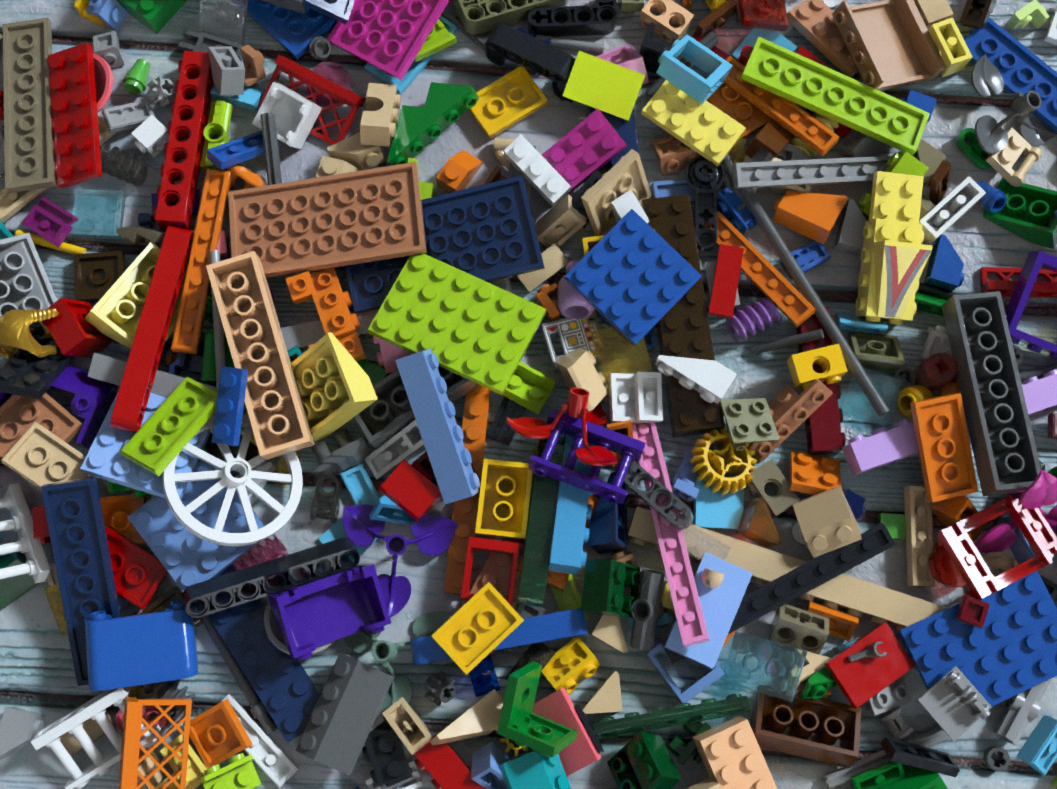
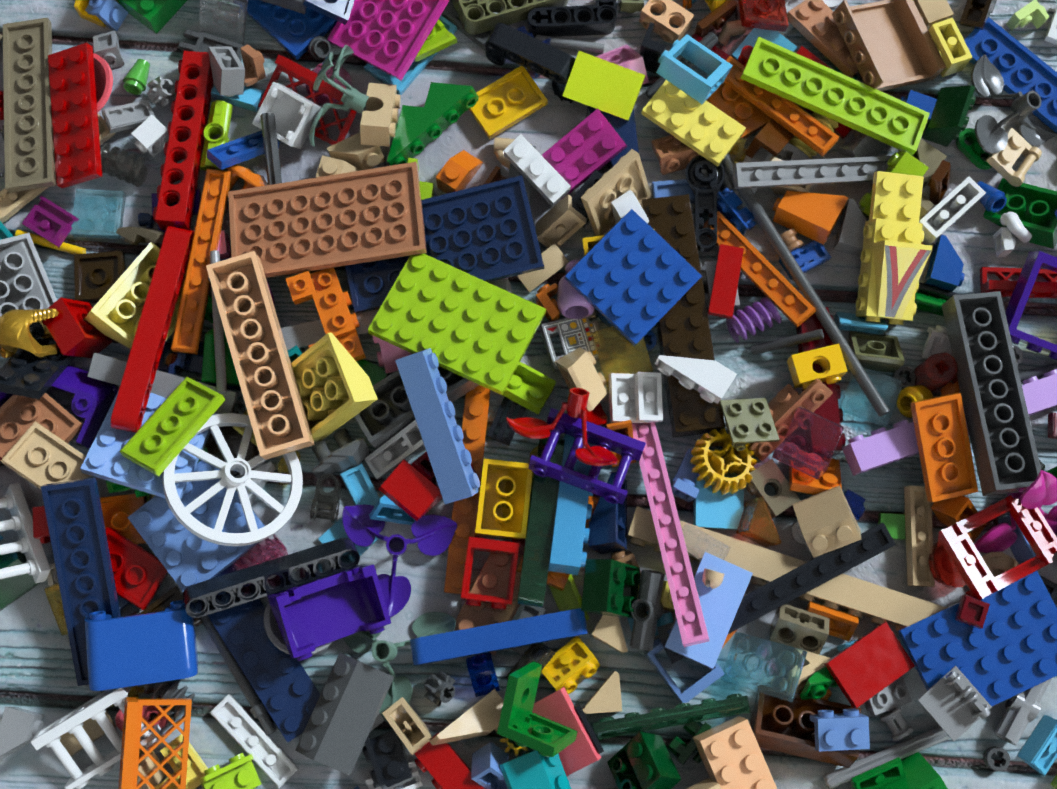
(218, 734): orange plate -> none
(229, 406): blue plate -> none
(351, 98): none -> sand green plant
(477, 628): yellow plate -> none
(656, 490): dark grey beam -> none
(730, 29): none -> dark tan arm
(791, 240): none -> medium nougat wheel
(809, 443): none -> clear pink bracket
(841, 730): none -> medium blue bracket
(870, 651): dark grey hand -> none
(919, 756): black tile -> none
(949, 114): none -> dark green slope
(1004, 242): none -> white plate
(1015, 225): none -> white arm

